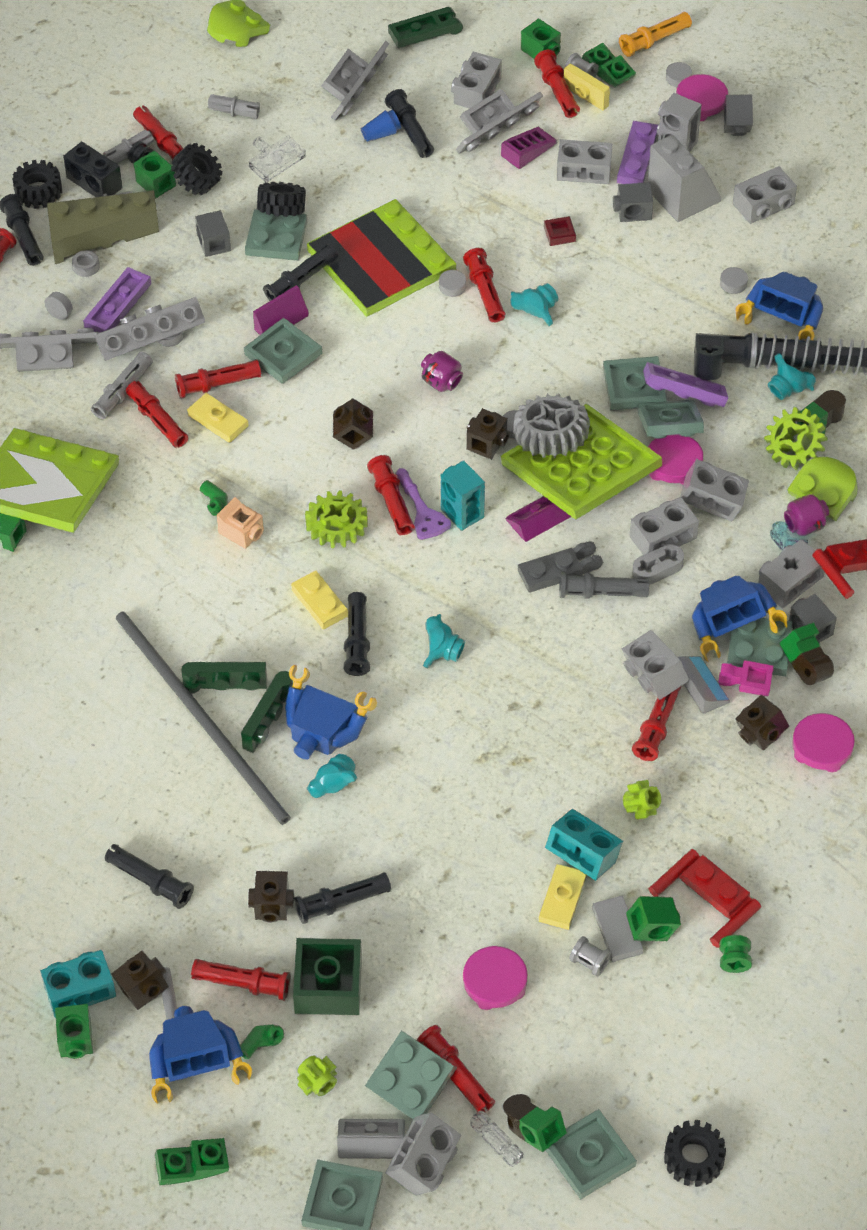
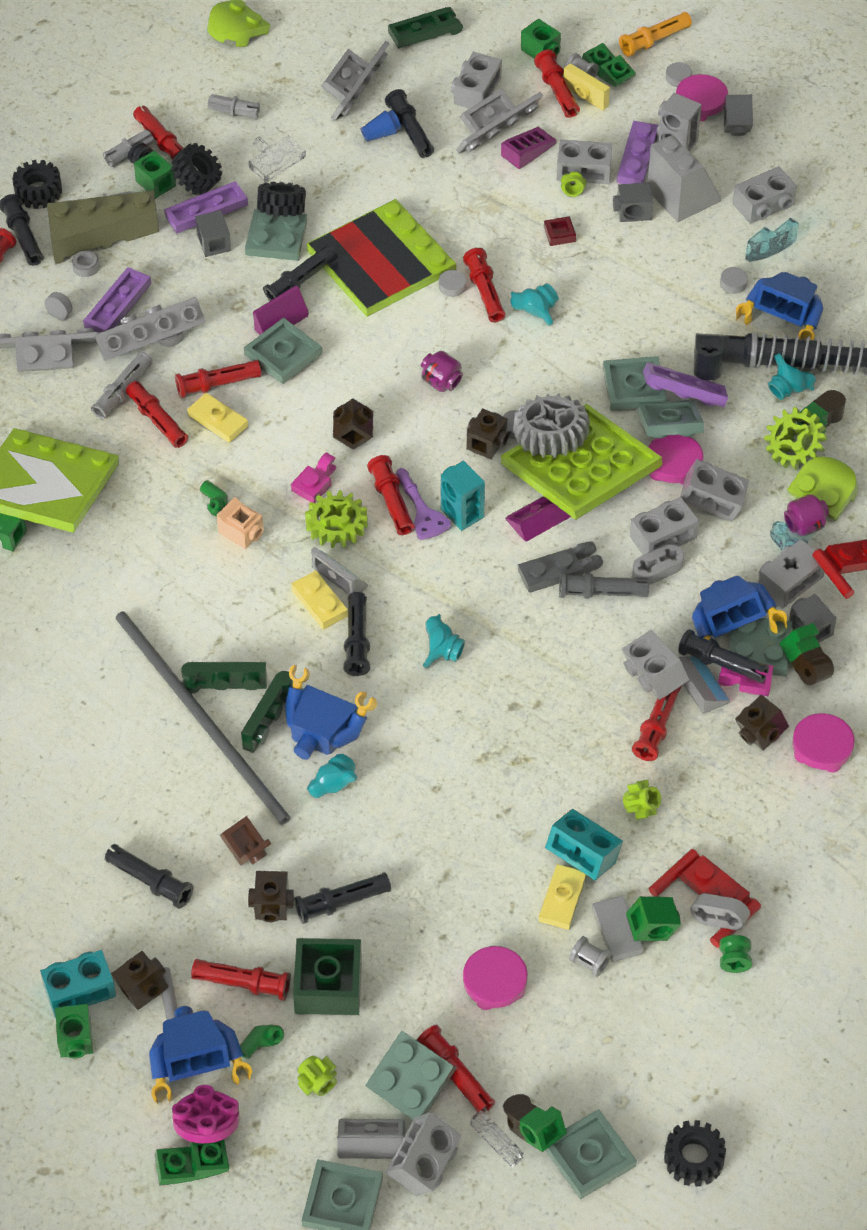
(92, 170): black brick -> none
(205, 1115): none -> dark pink tile
(225, 198): none -> medium lavender plate
(245, 842): none -> reddish brown bracket
(315, 481): none -> dark pink plate
(336, 572): none -> light grey slope
(573, 189): none -> lime plate
(711, 652): none -> black pin
(720, 911): none -> light grey beam
(768, 243): none -> clear light blue slope

